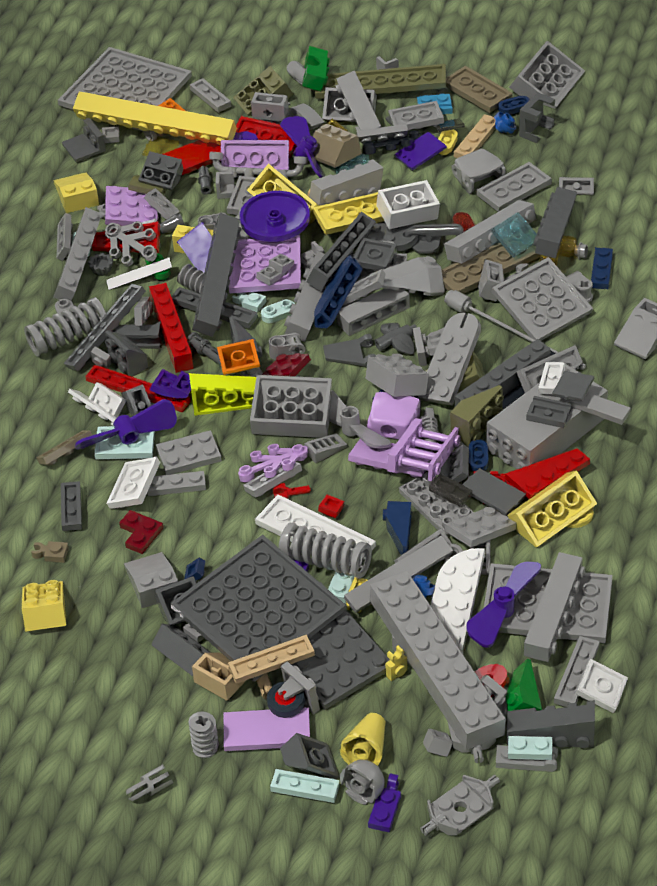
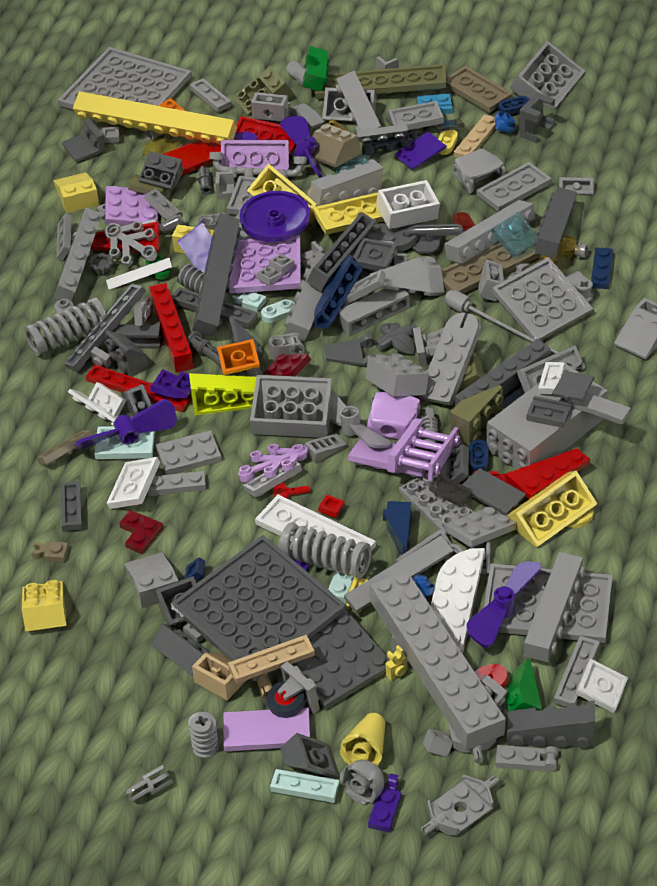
(530, 748): light aqua plate -> none

